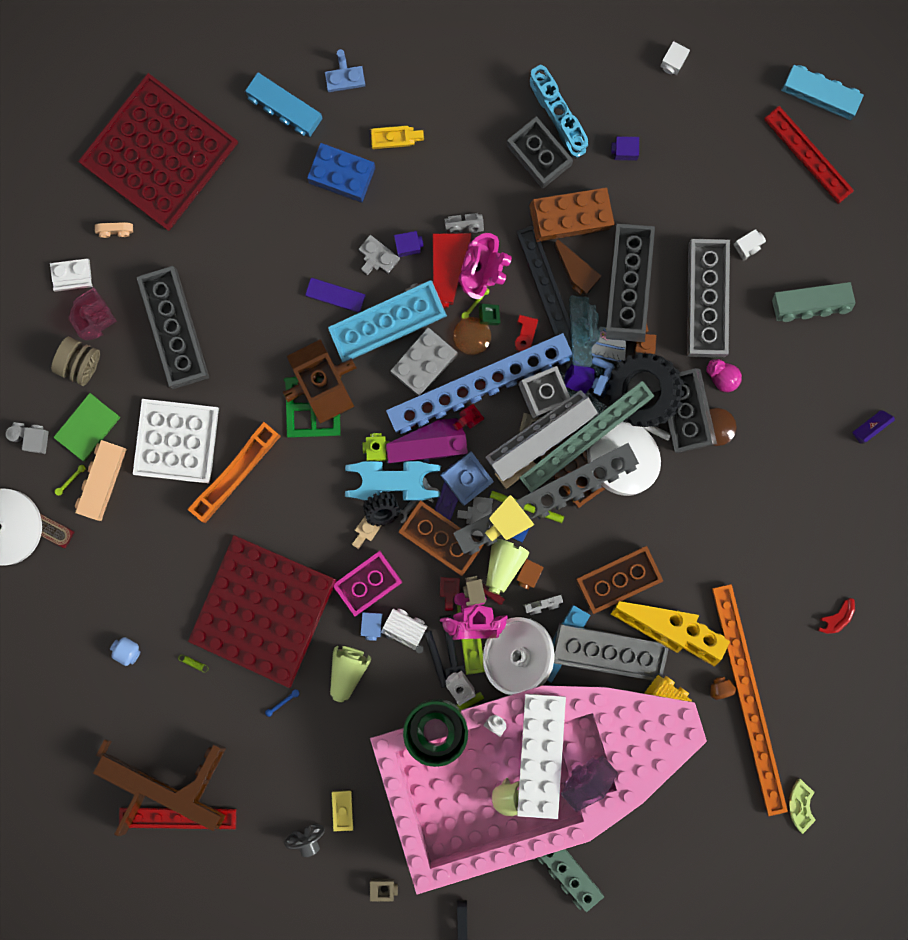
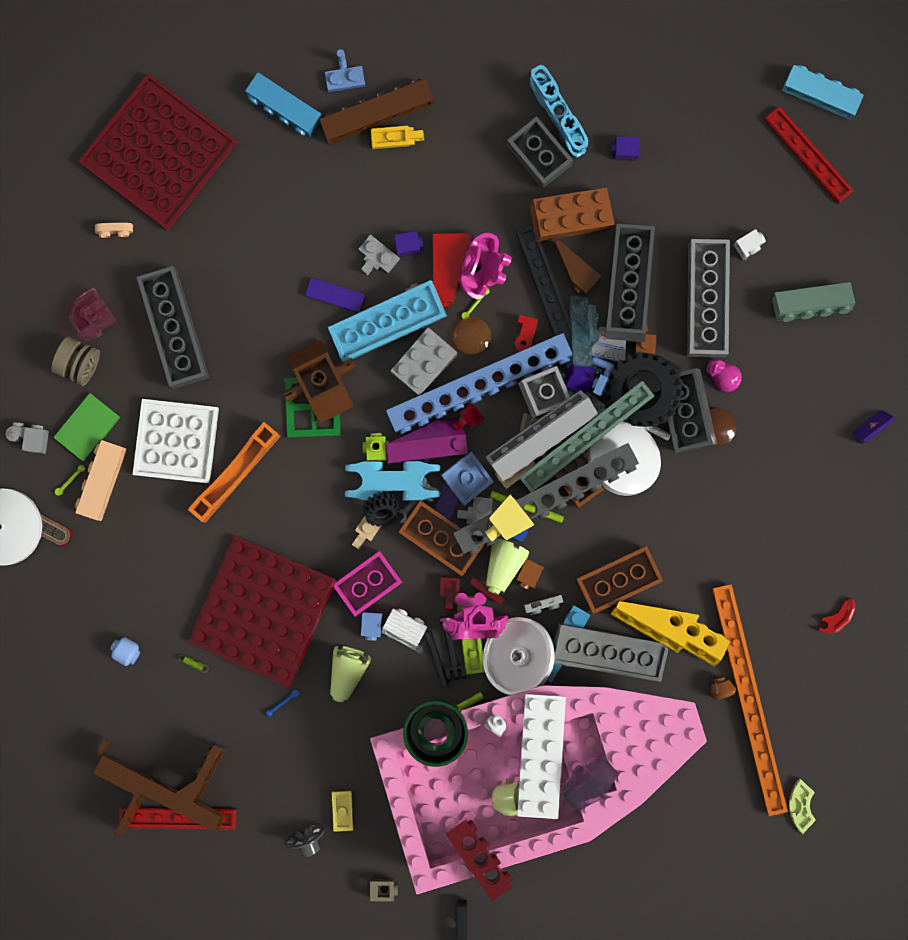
(71, 275): white plate -> none
(341, 172): blue brick -> none
(377, 111): none -> reddish brown brick
(466, 691): white brick -> none
(472, 224): light grey hinge -> none
(474, 591): dark tan brick -> none
(489, 314): dark green plate -> none
(493, 887): none -> dark red brick
(573, 879): sand green brick -> none
(664, 688): yellow brick -> none
(674, 58): white brick -> none

